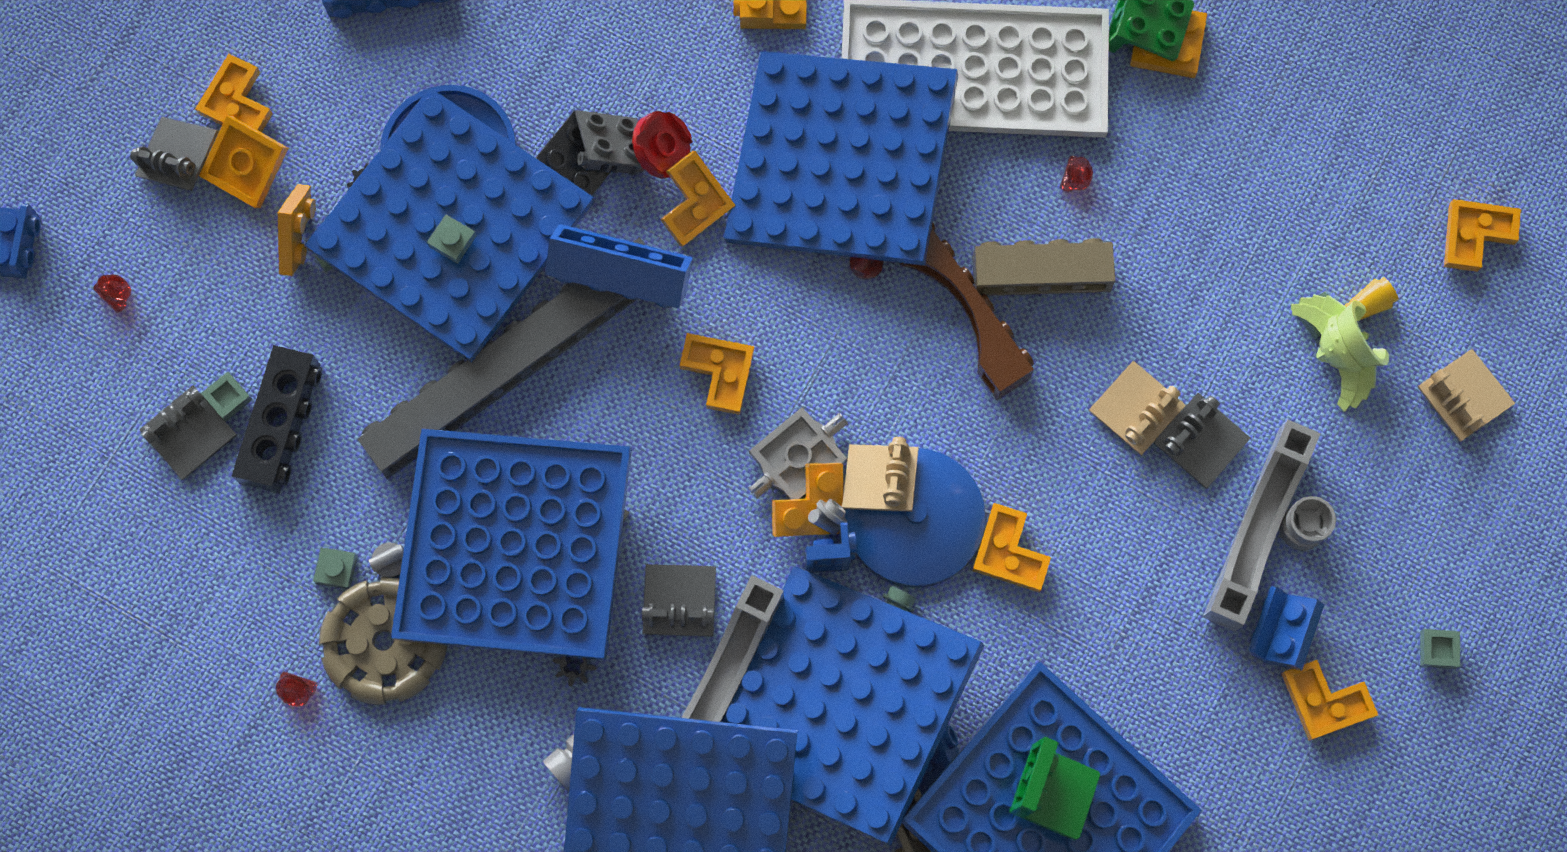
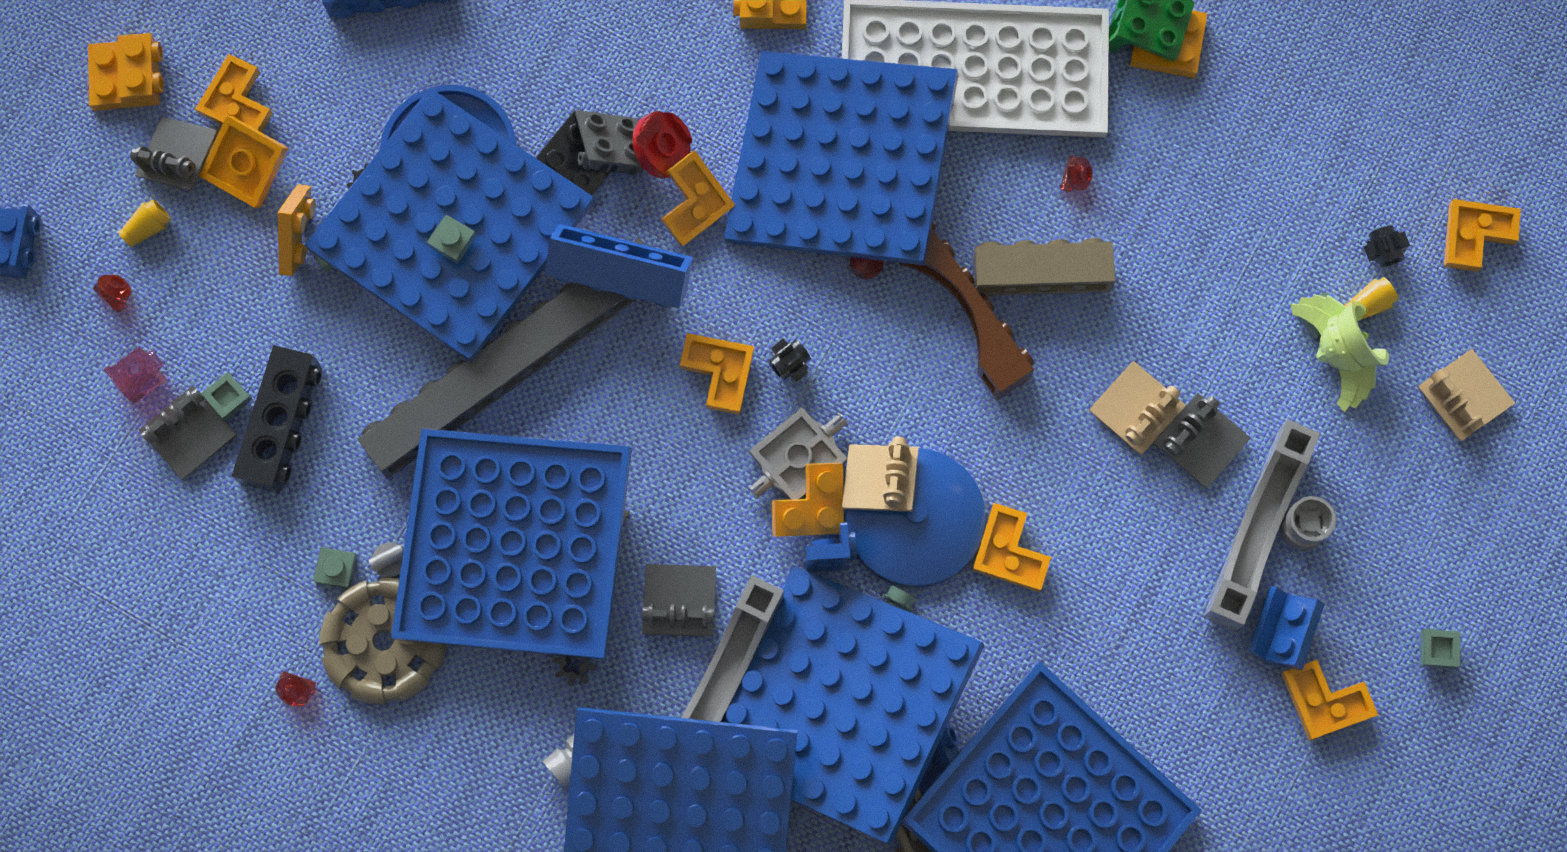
(125, 72): none -> light orange plate
(139, 384): none -> clear pink brick
(144, 223): none -> yellow cone
(789, 360): none -> black gear
(827, 516): light grey plate -> none
(1054, 790): green bracket -> none
(1386, 246): none -> black gear

